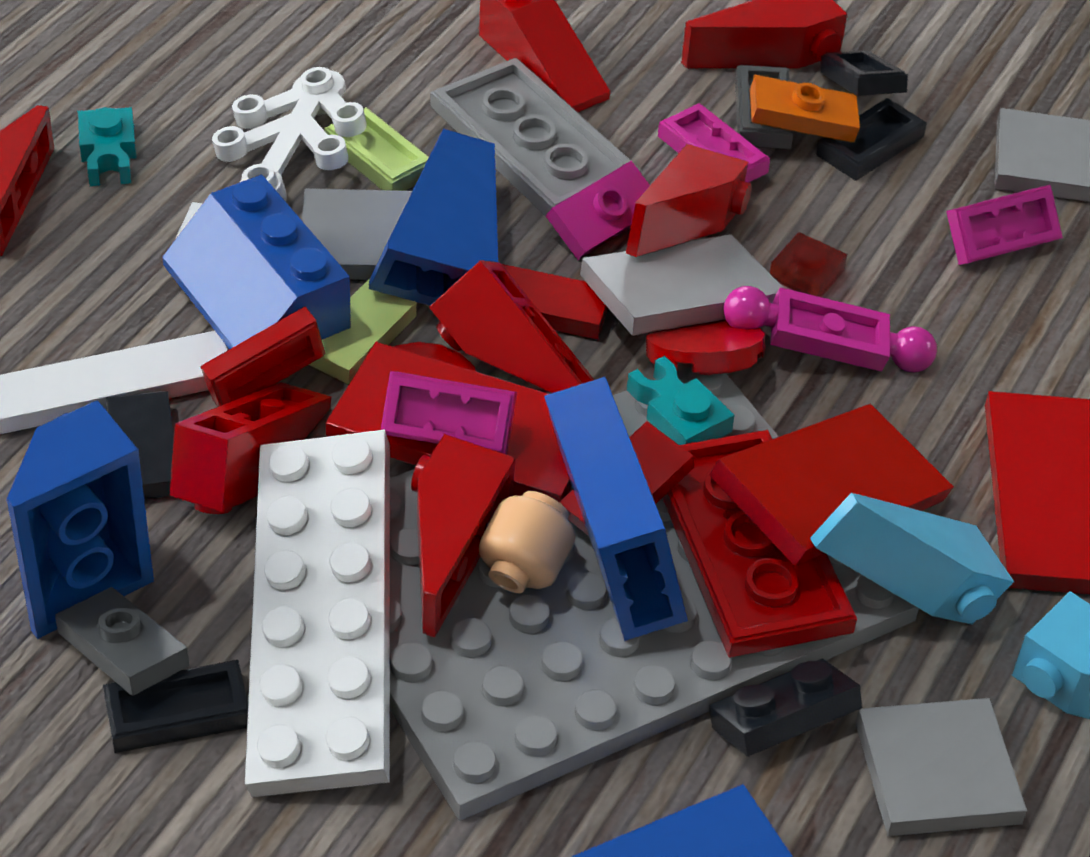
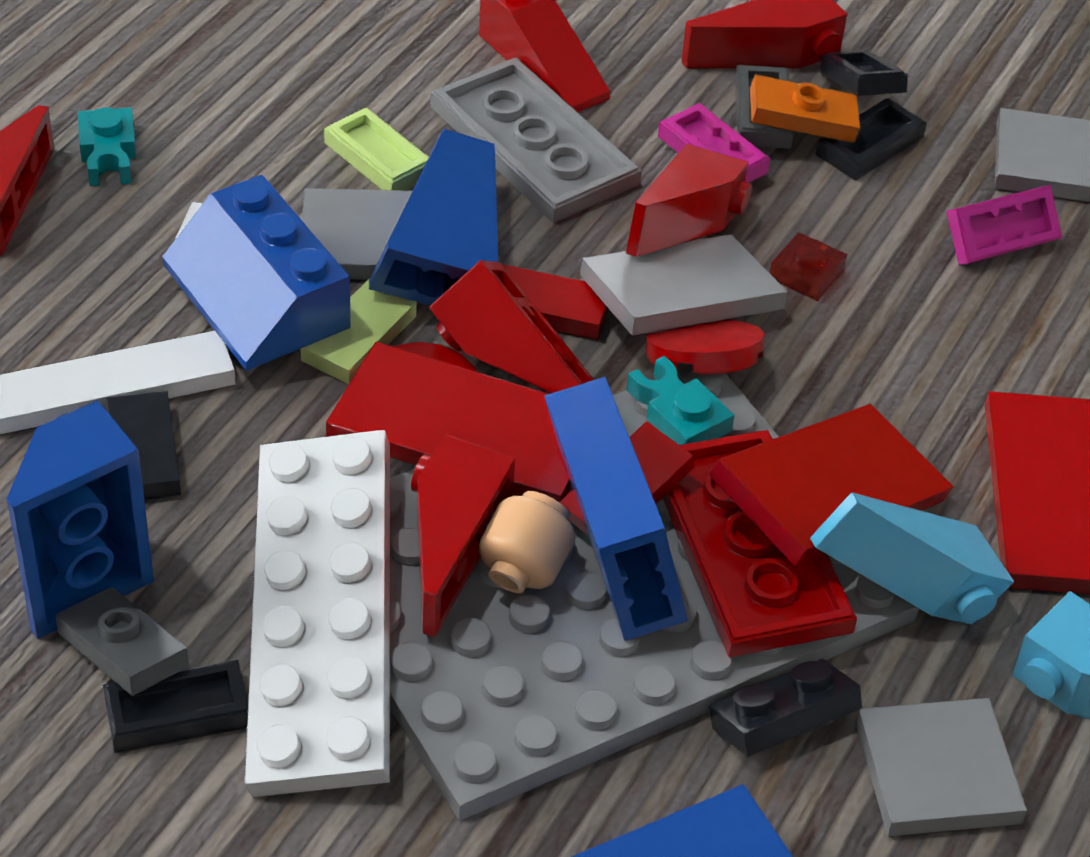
(220, 449): red slope -> none
(264, 358): red tile -> none
(312, 94): white plant -> none
(432, 407): dark pink plate -> none
(599, 210): dark pink plate -> none
(830, 329): dark pink plate -> none

